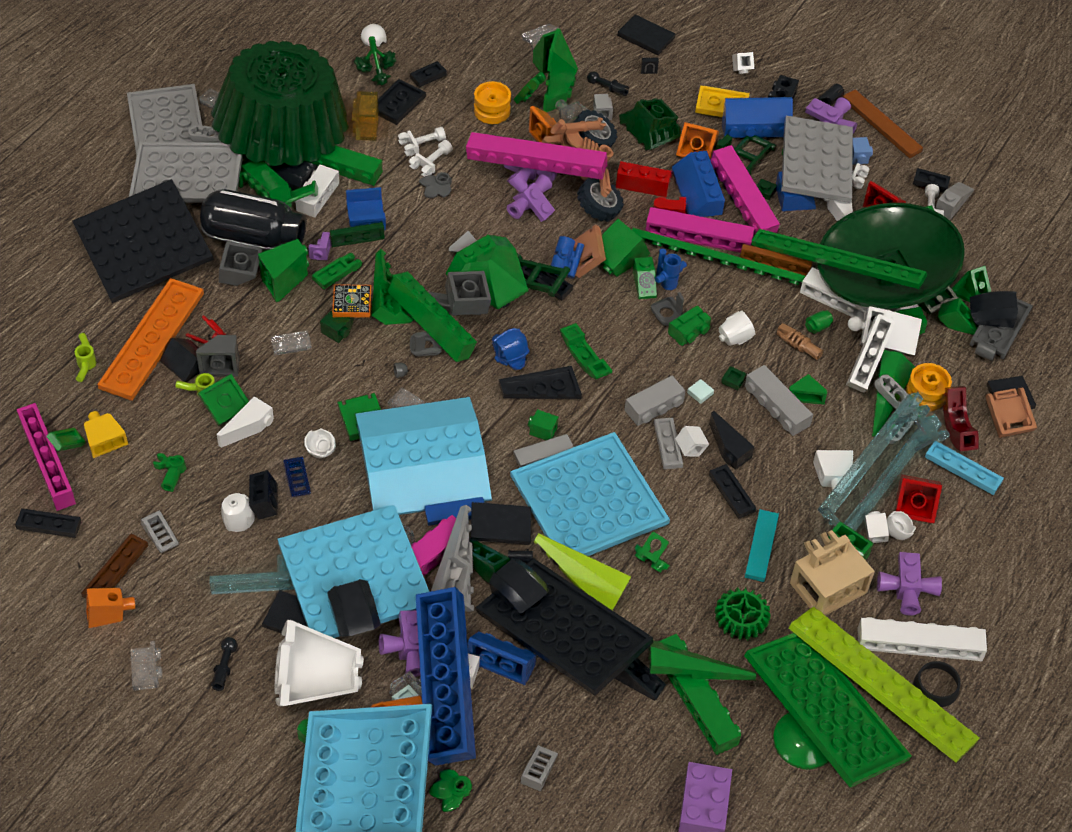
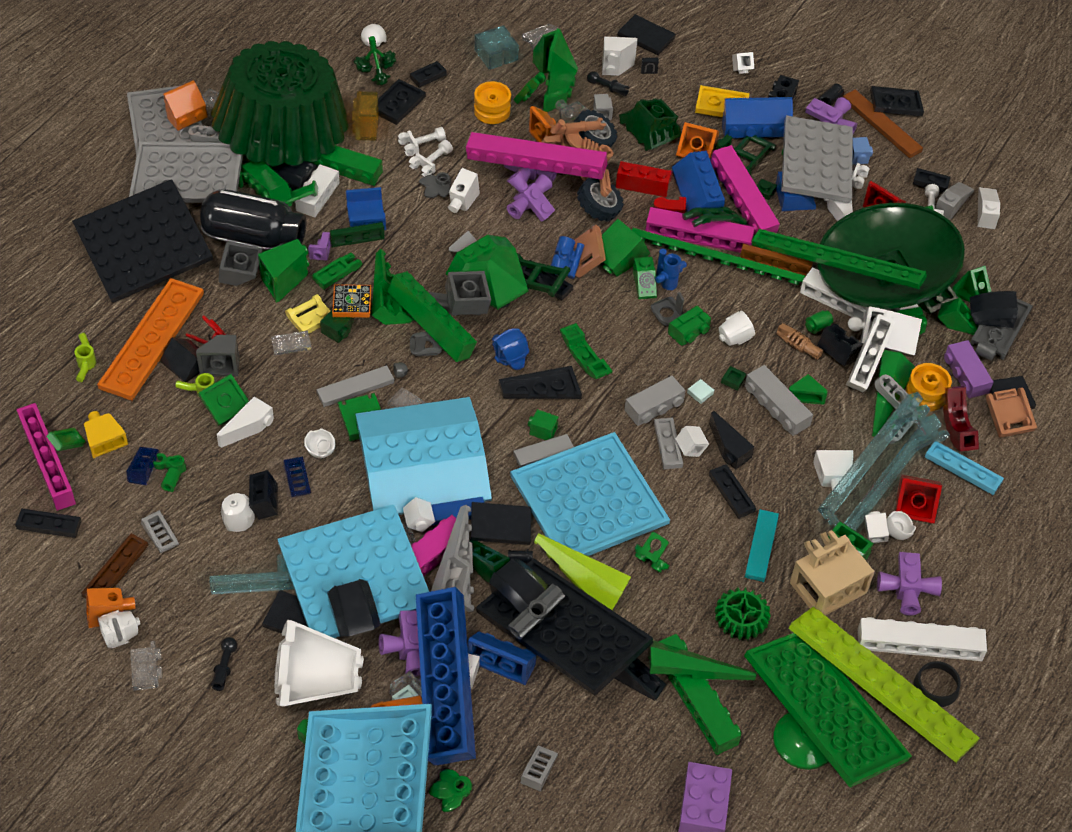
(118, 627): none -> white helmet
(141, 467): none -> clear blue slope
(185, 105): none -> orange slope
(311, 320): none -> light yellow plate
(355, 386): none -> light grey tile
(418, 514): none -> white brick
(463, 191): none -> white torso
(491, 44): none -> clear light blue piece
(527, 619): none -> dark grey piece
(618, 55): none -> white slope
(709, 215): none -> dark green piece
(839, 345): none -> black brick
(896, 101): none -> black tile
(968, 369): none -> medium lavender brick
(988, 208): none -> white slope

